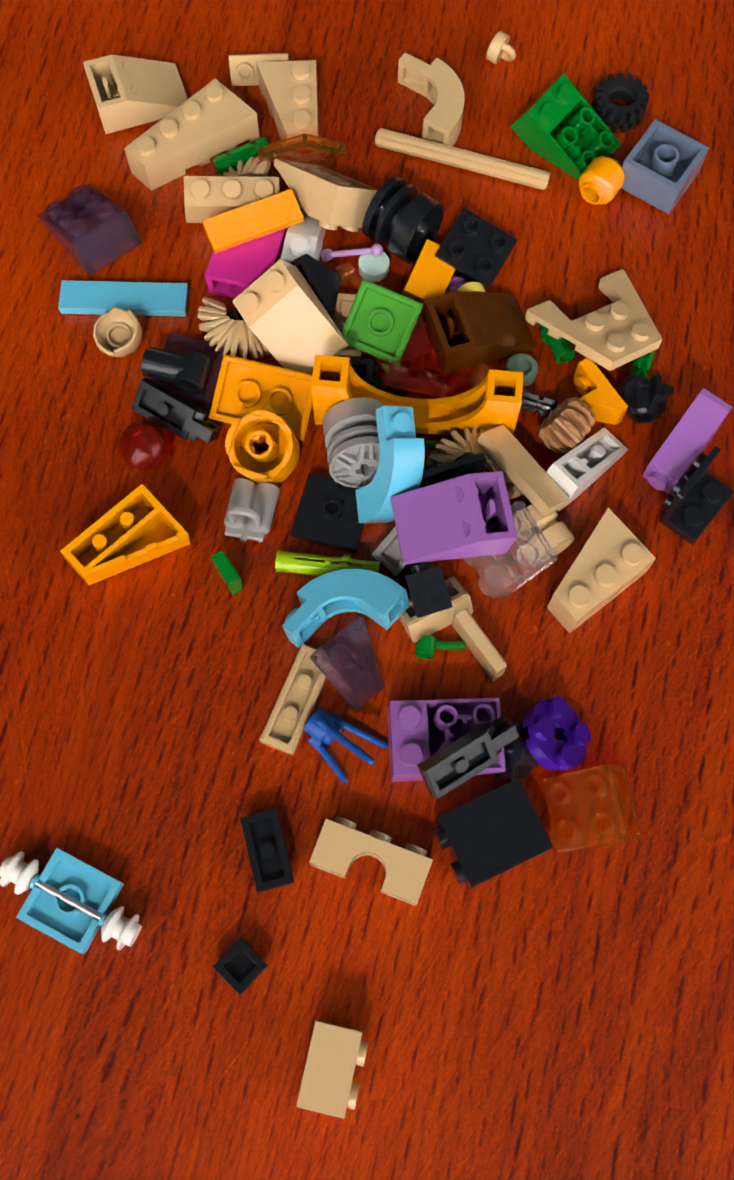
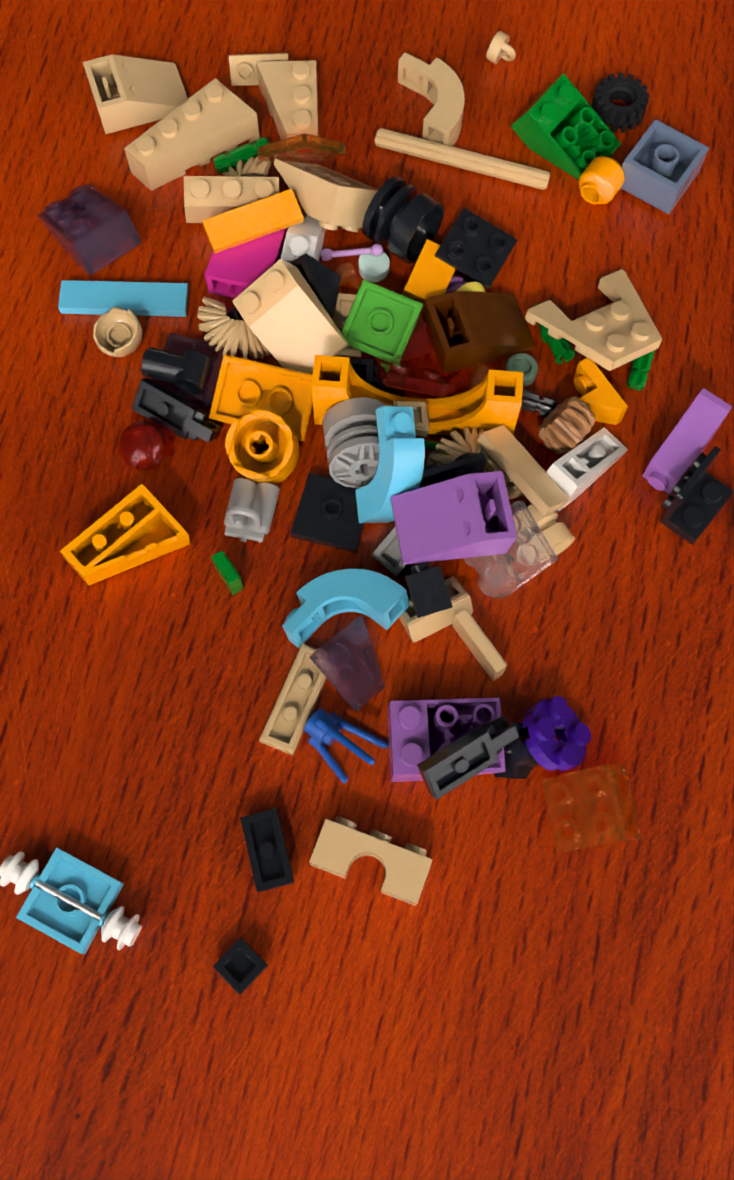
(319, 564): lime pin -> none
(330, 1069): tan brick -> none
(420, 415): none -> tan tile
(427, 644): green hand -> none
(492, 834): black brick -> none
(601, 571): tan wedge -> none
(645, 397): black piece -> none

